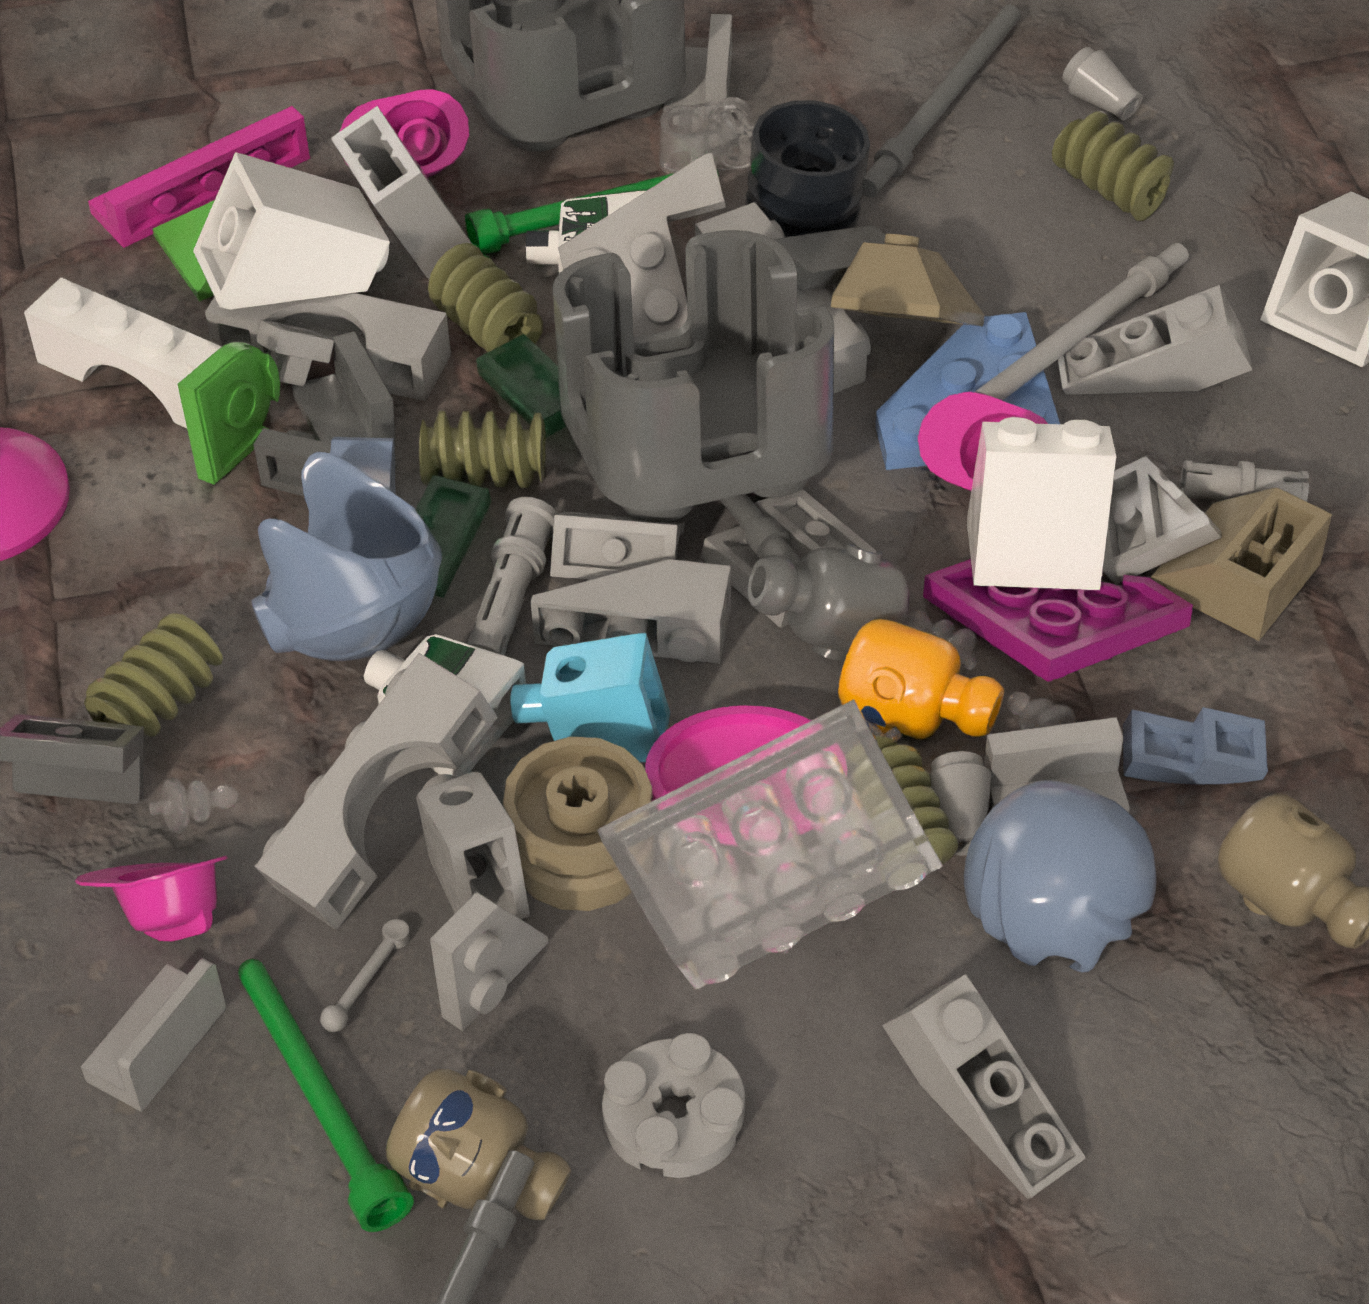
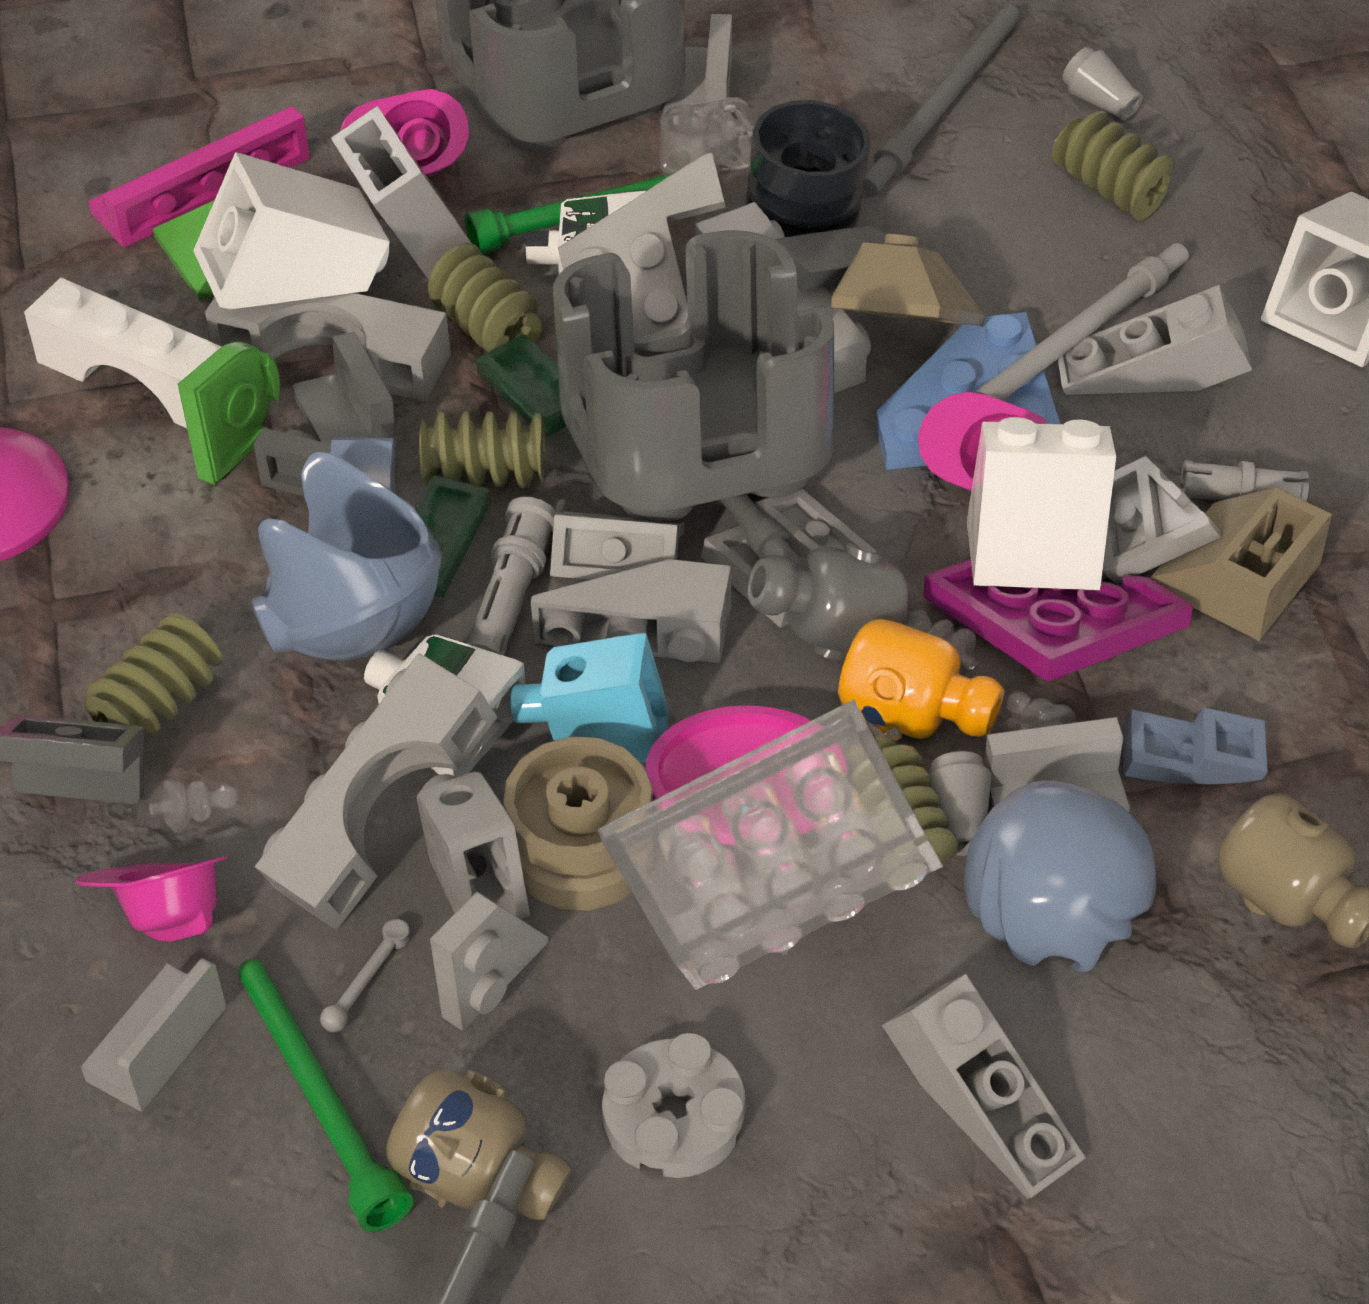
(294, 349): light grey tile -> none

